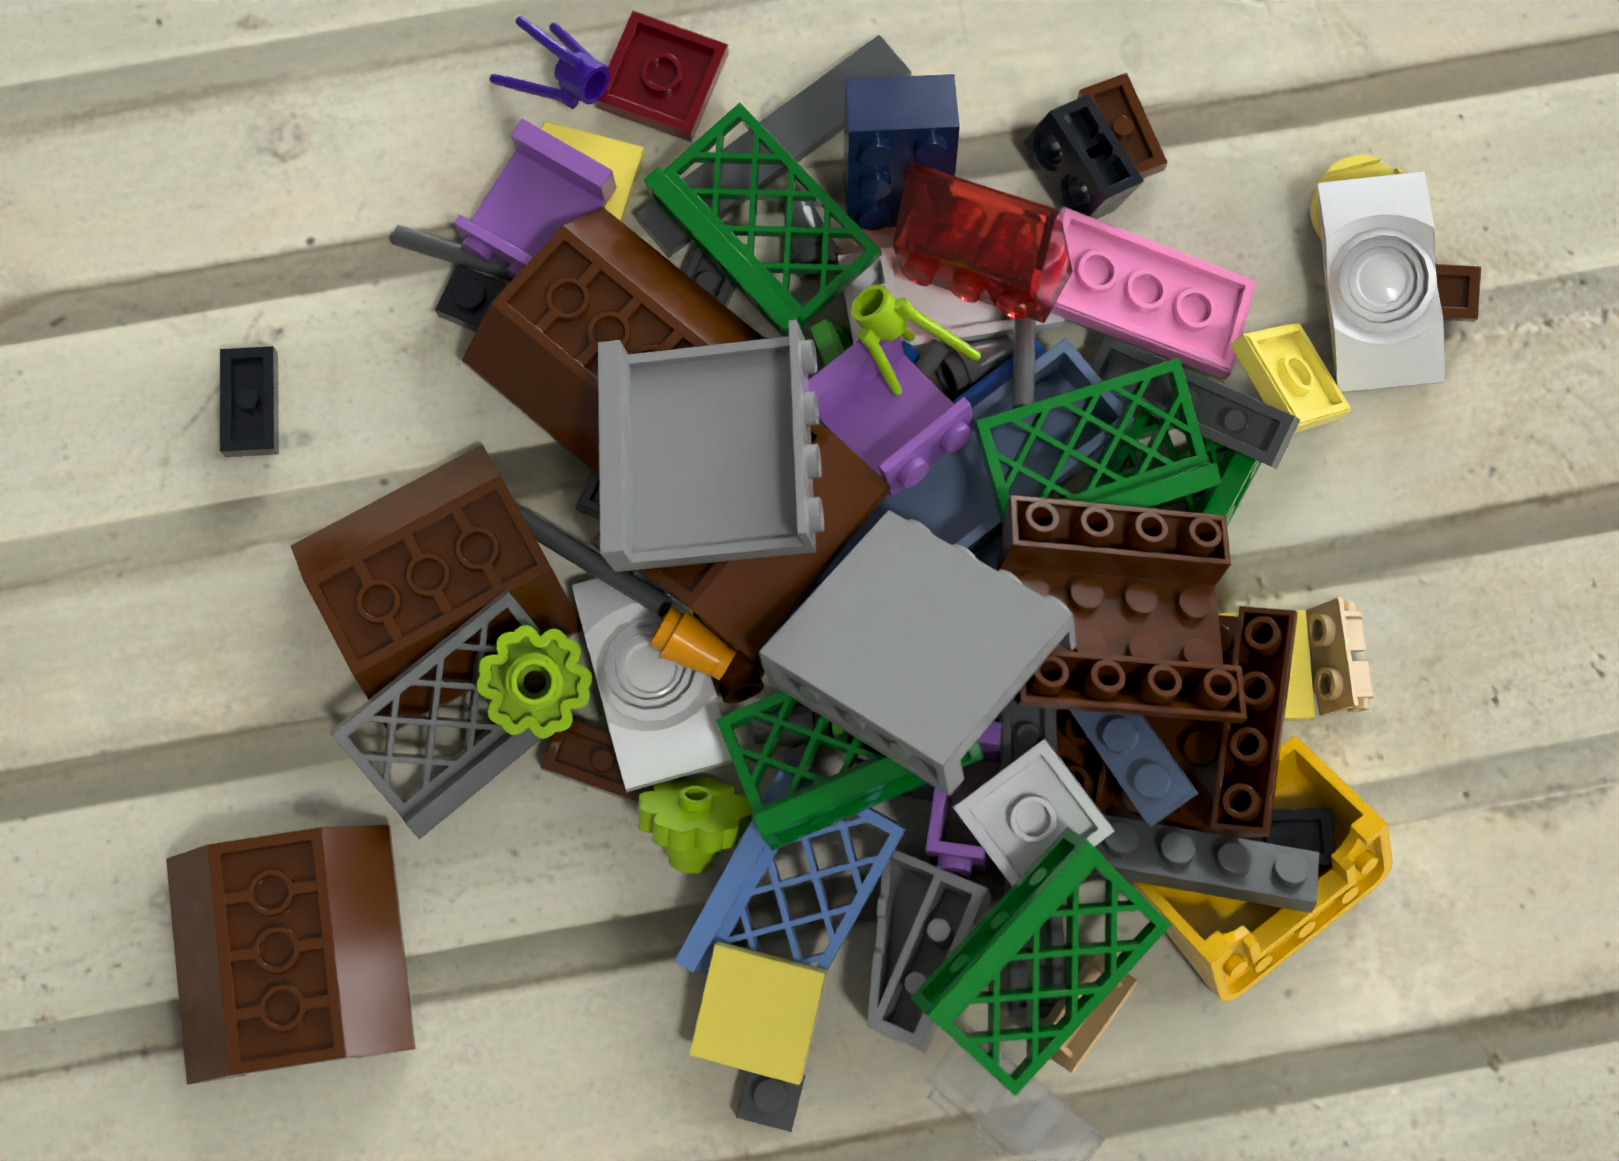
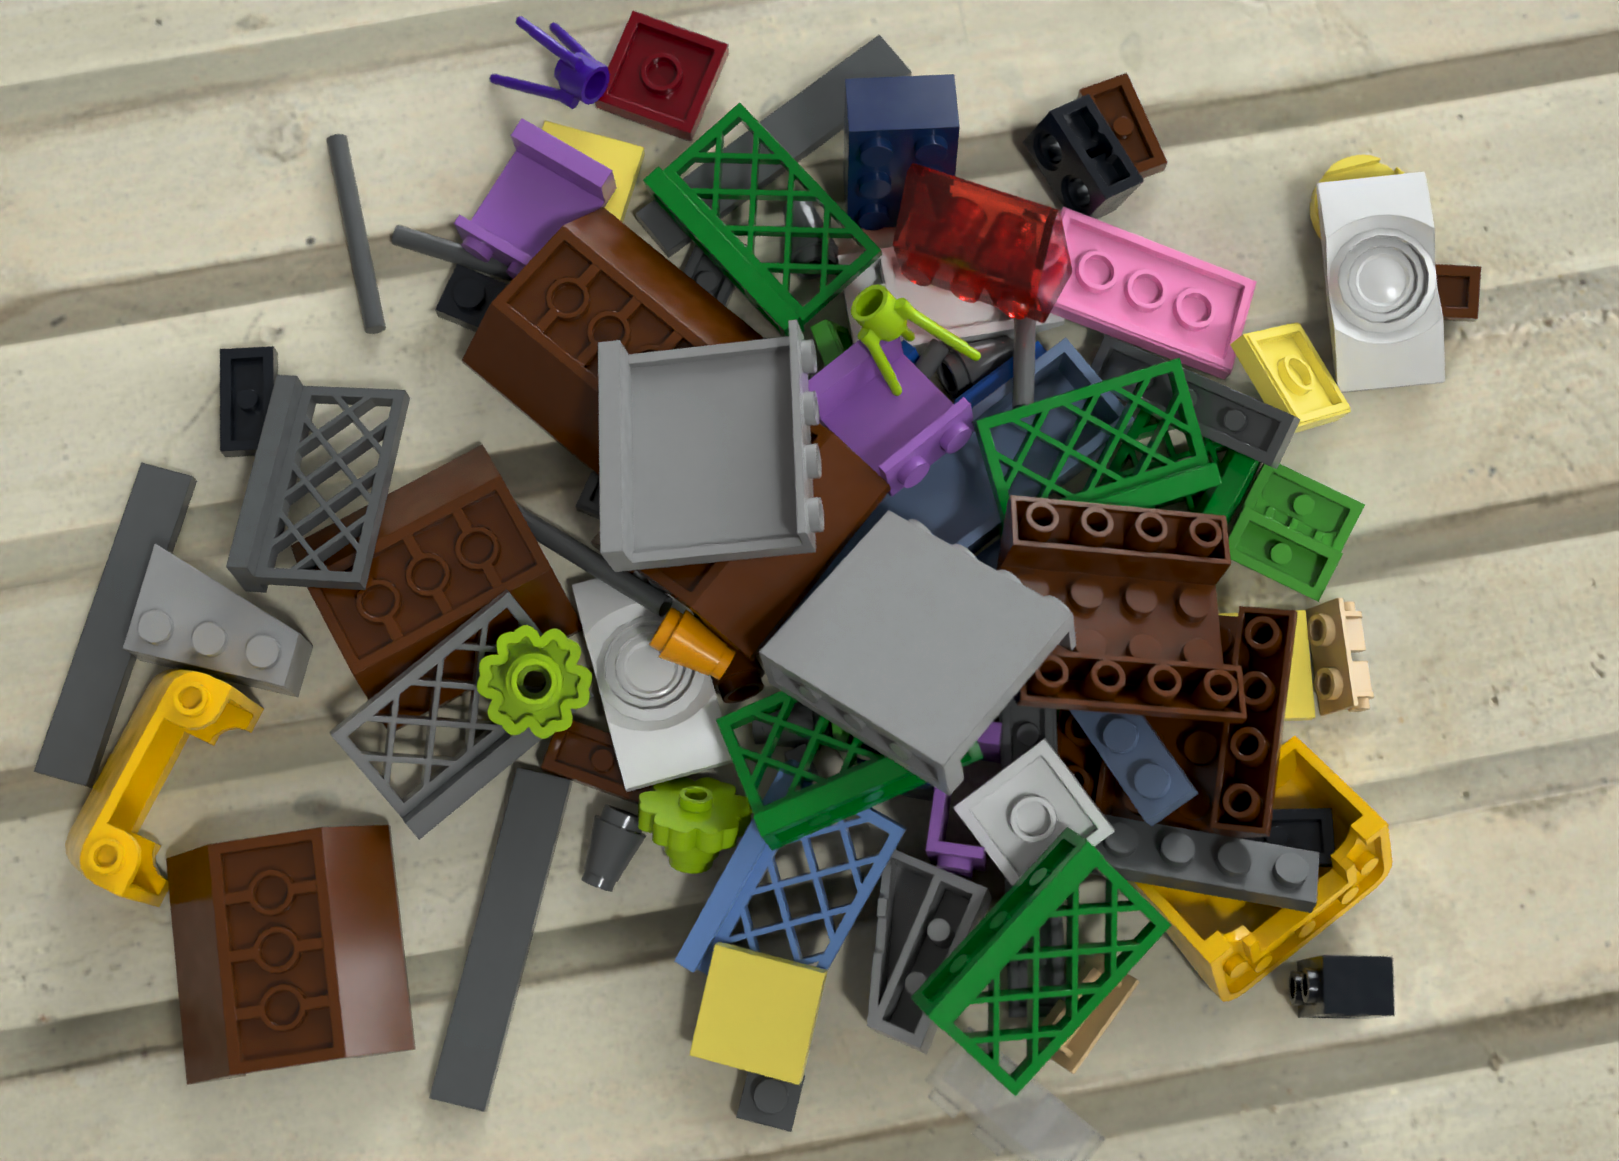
(100, 663): none -> dark grey tile
(104, 835): none -> yellow windscreen
(208, 629): none -> light grey wedge
(274, 486): none -> dark grey fence
(356, 234): none -> dark grey bar
(501, 940): none -> dark grey tile
(611, 847): none -> dark grey cone
(1293, 529): none -> bright green slope
(1343, 987): none -> black brick

